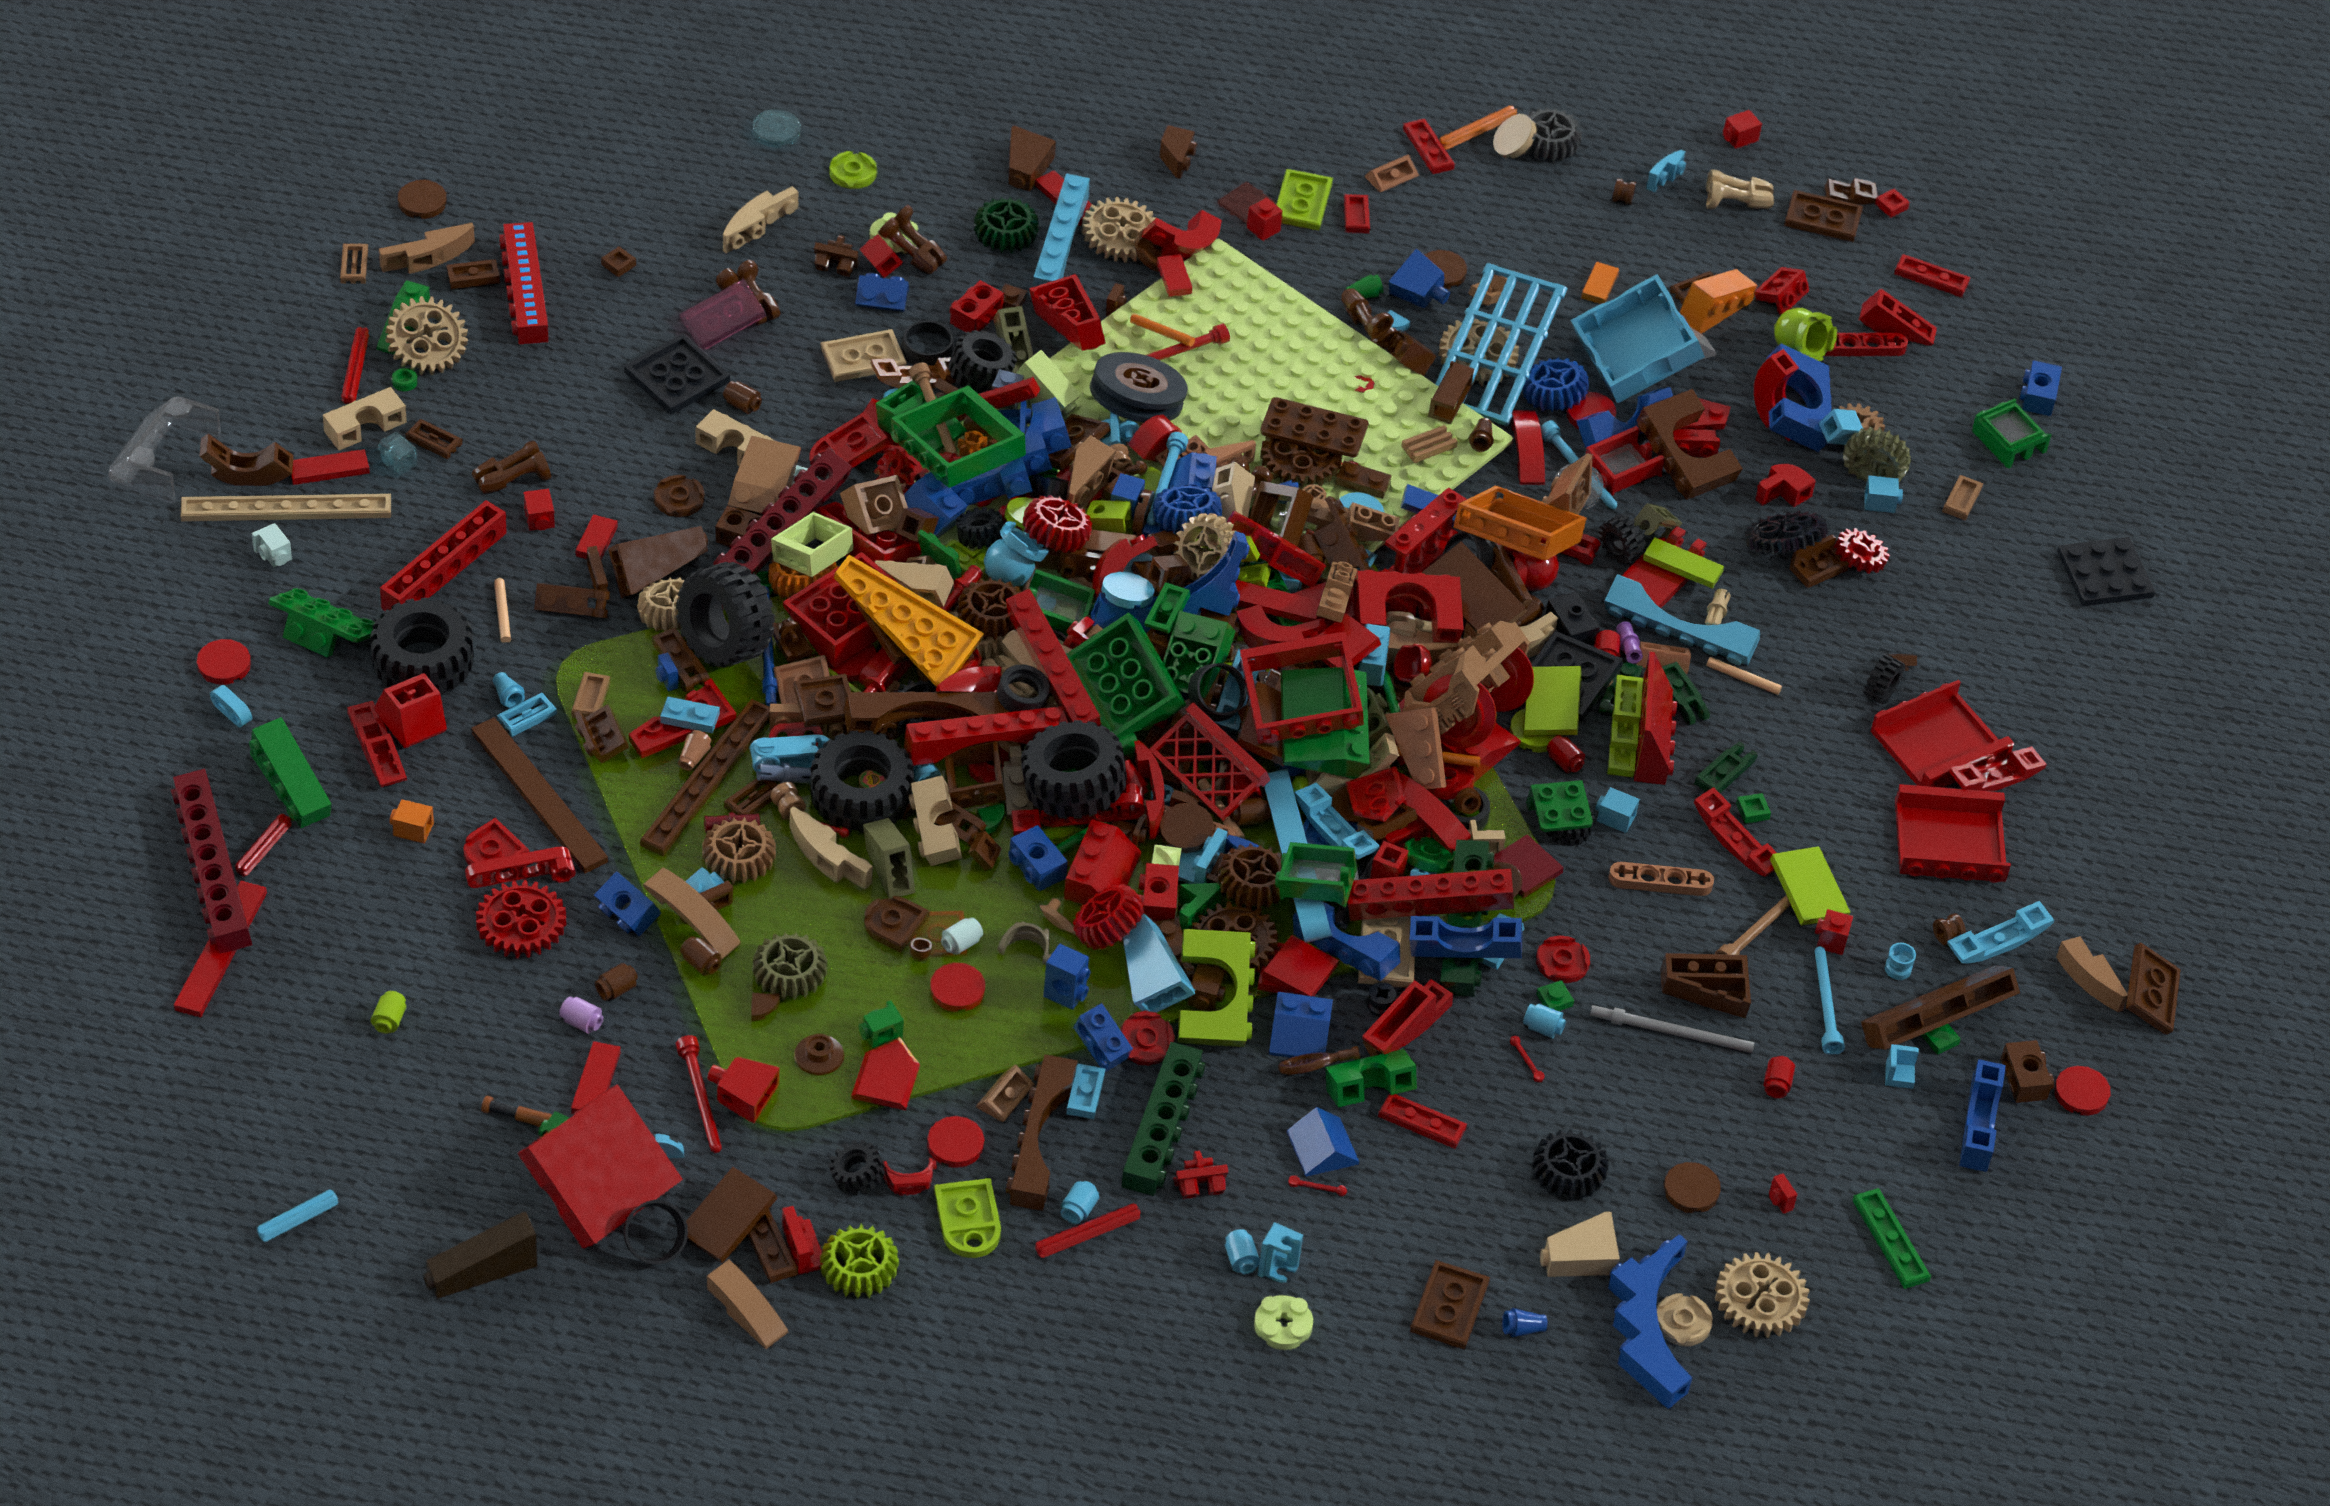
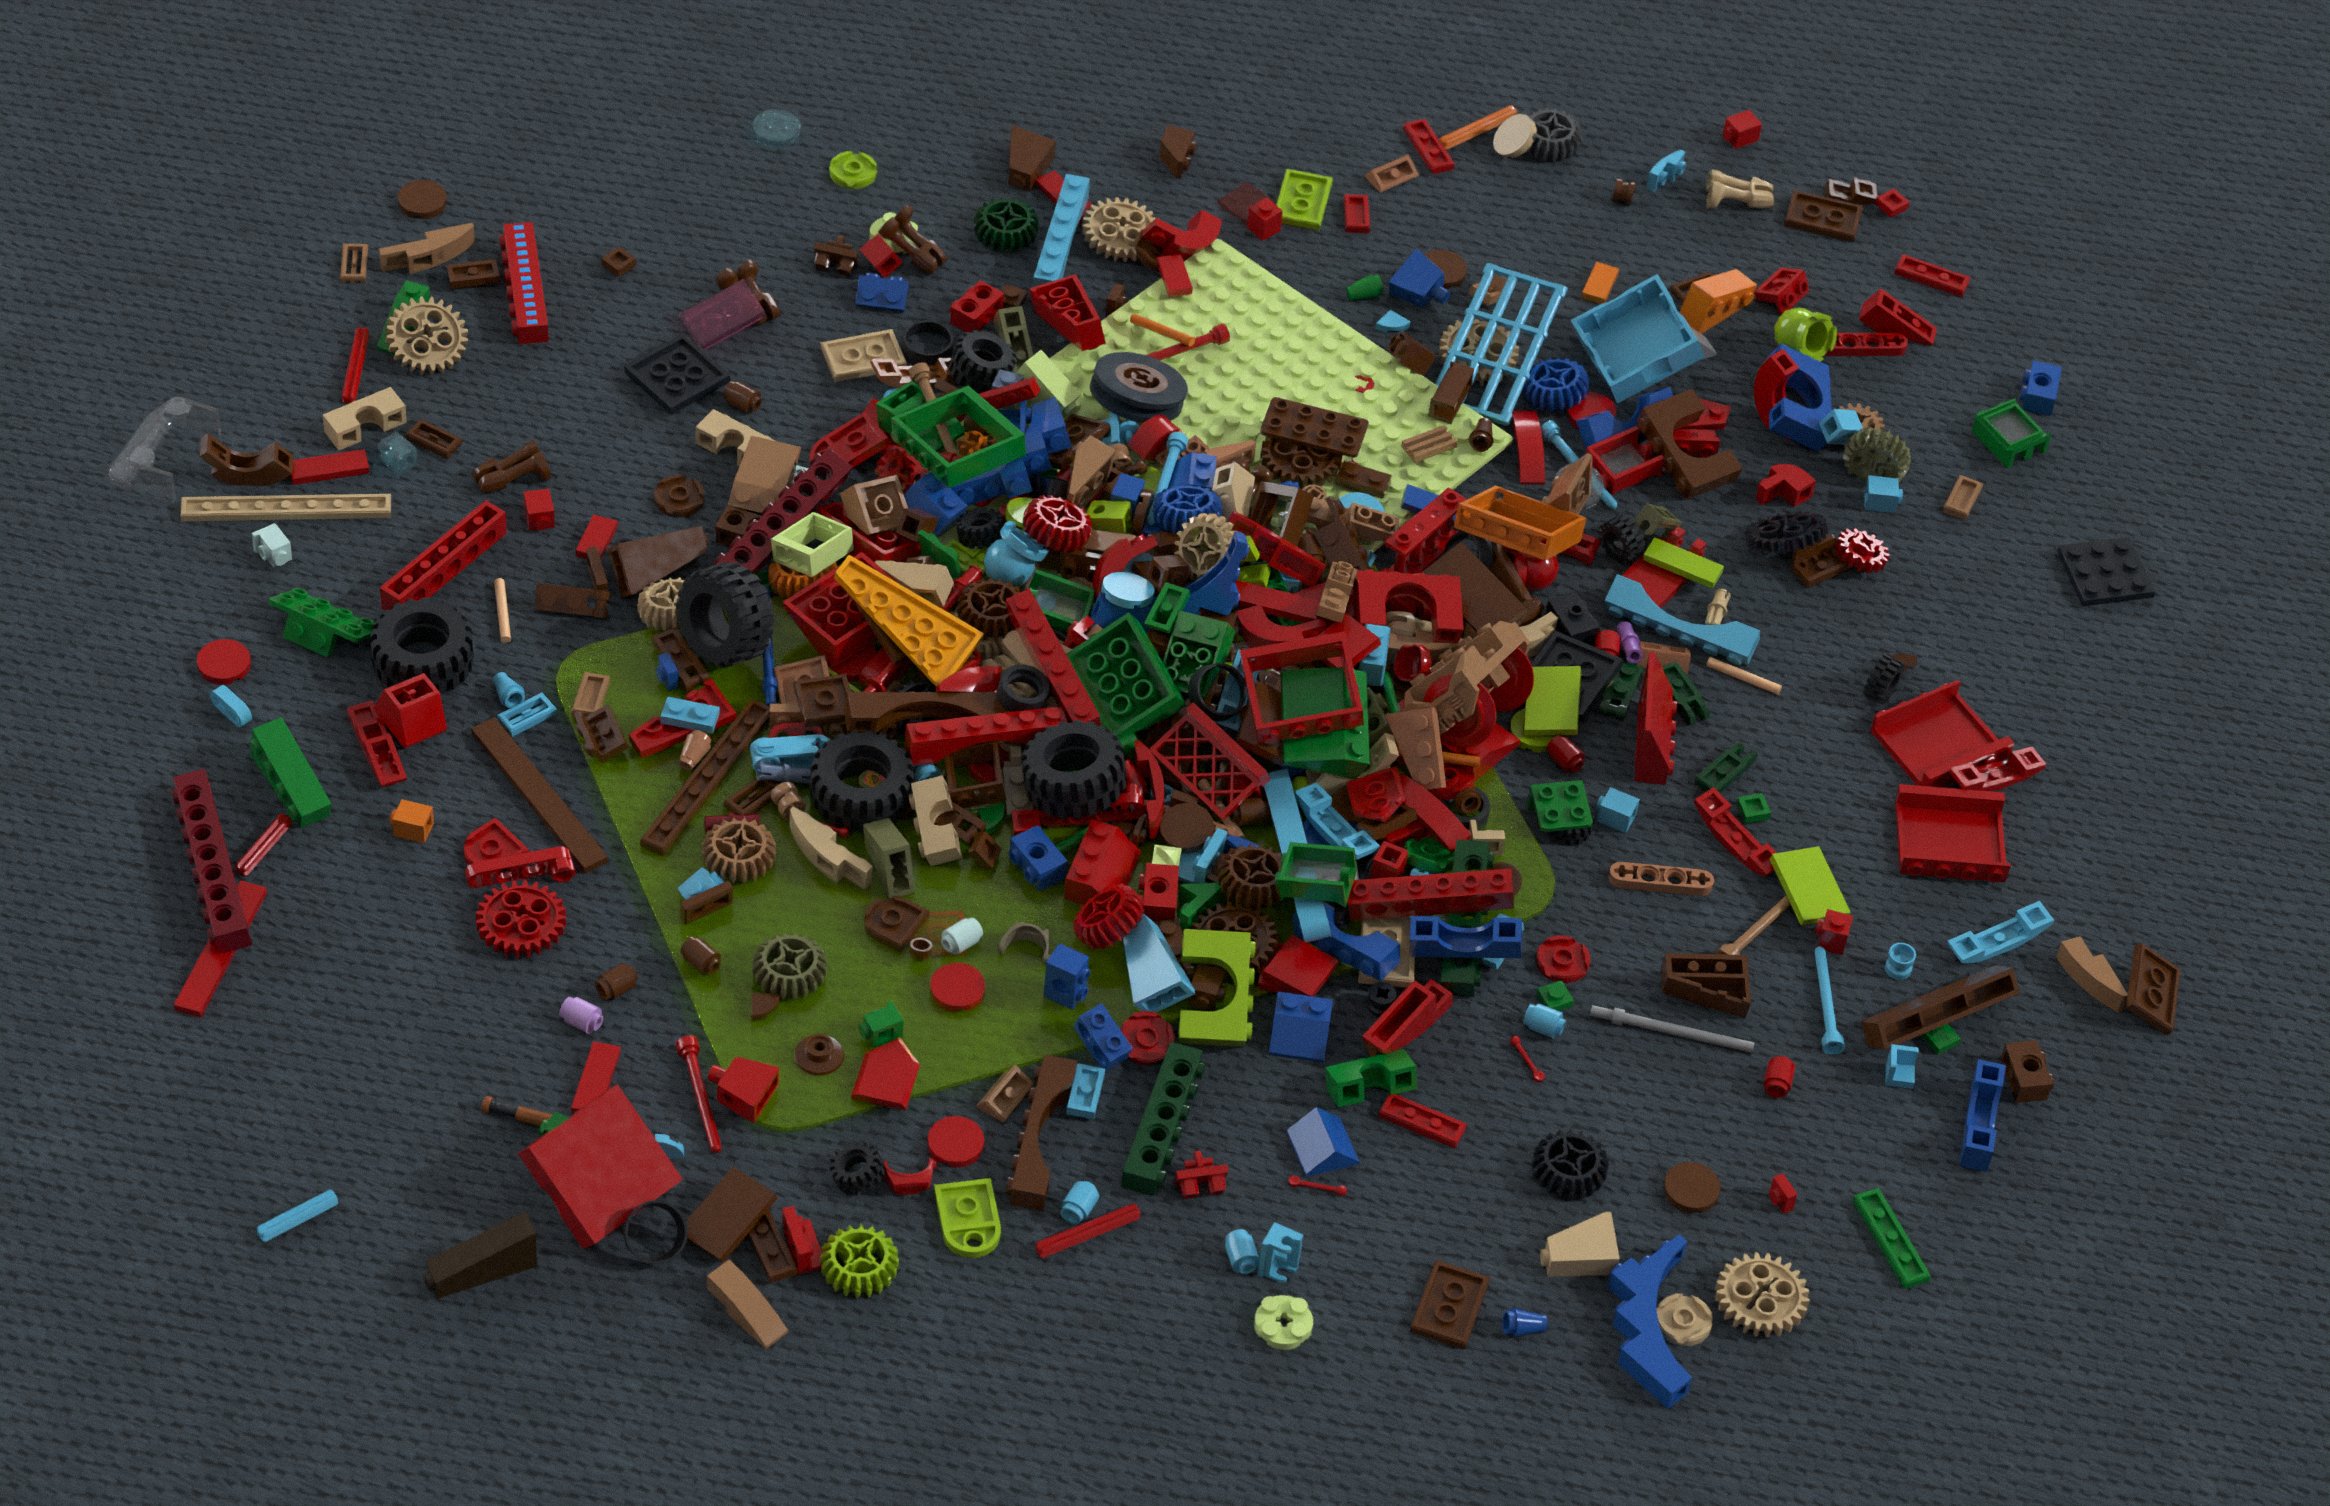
(389, 1012): lime brick -> none
(404, 379): green tile -> none
(616, 894): blue brick -> none
(693, 910): medium nougat slope -> none
(751, 218): tan slope -> none
(791, 640): reddish brown hips -> none
(1054, 917): medium nougat bar -> none
(1314, 1061): reddish brown piece -> none
(1378, 327): reddish brown piece -> none
(1532, 861): dark red tile -> none
(1625, 726): lime slope -> none
(1948, 928): reddish brown wheel -> none
(2082, 1090): red tile -> none

